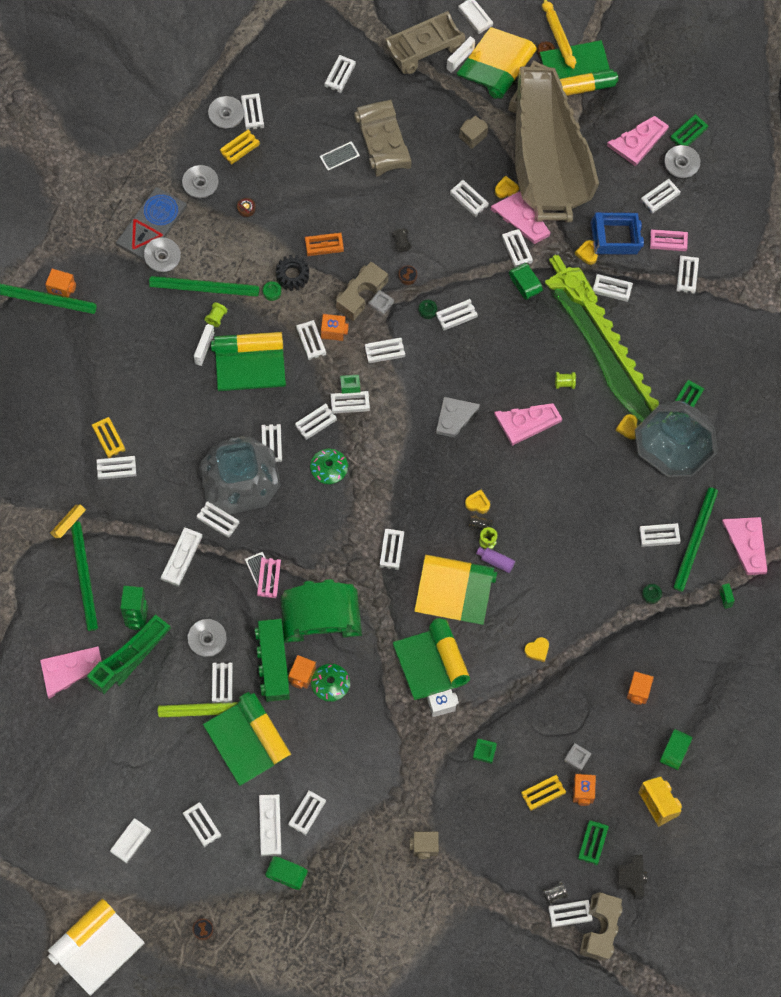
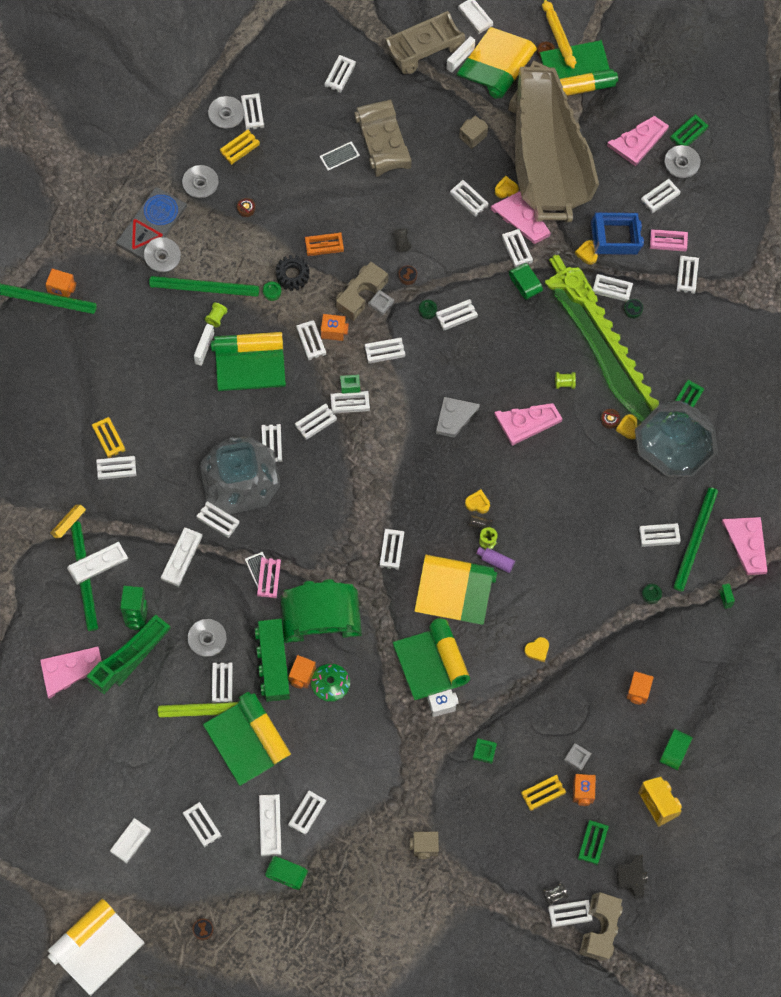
(97, 563): none -> white tile
(329, 474): green dish -> none
(610, 418): none -> tile
(633, 308): none -> tile

